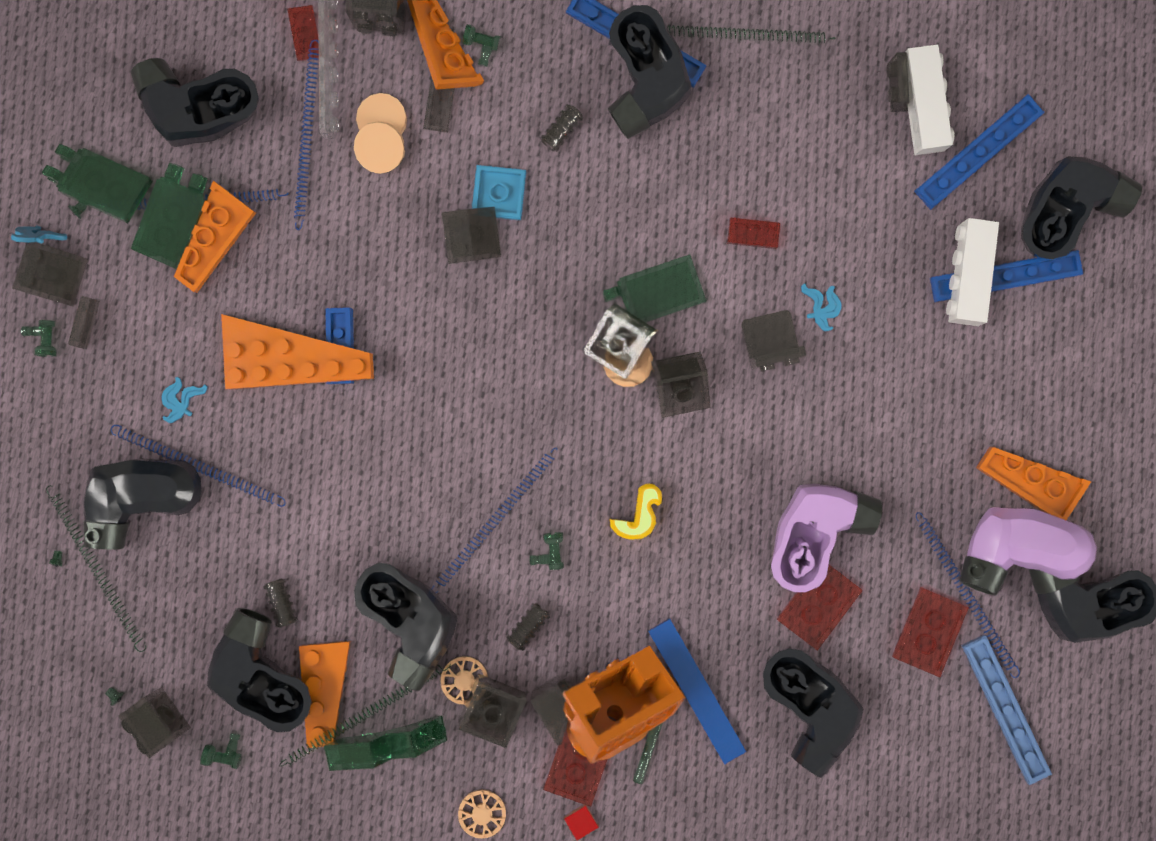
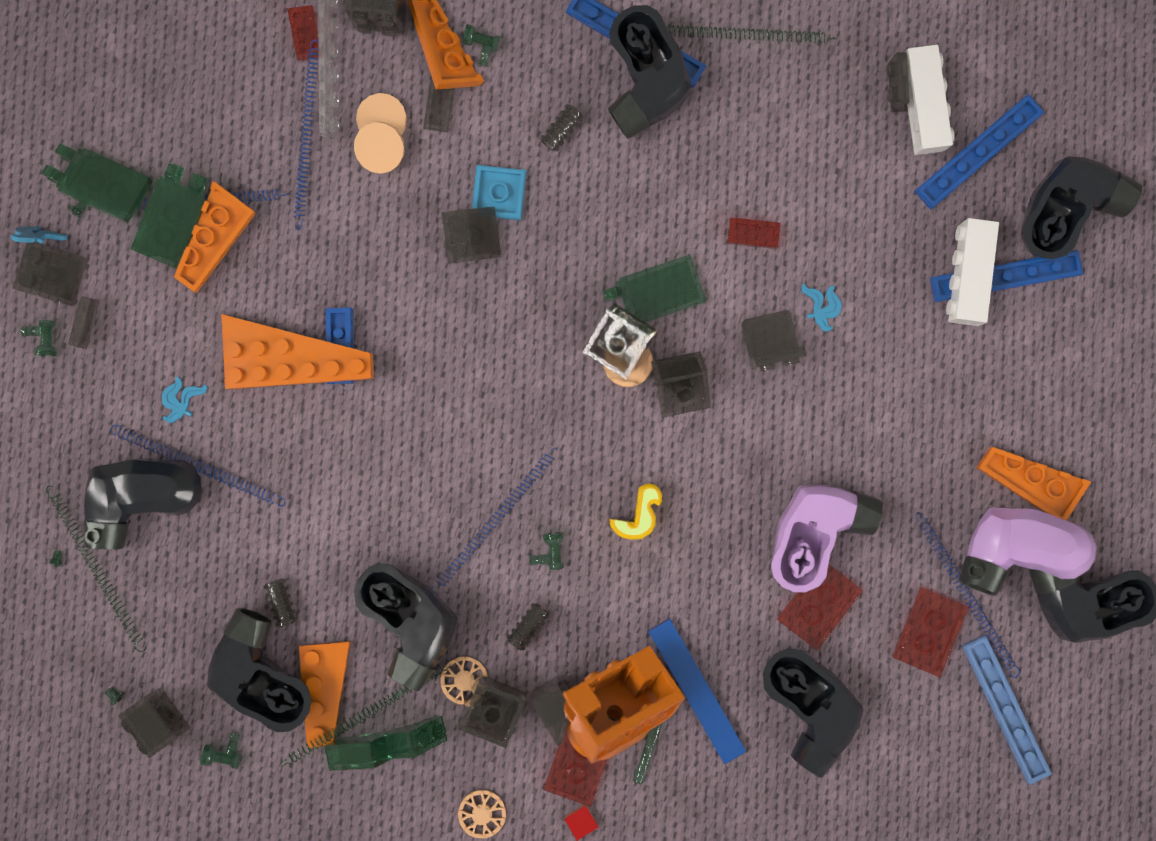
(198, 109): black piece -> none

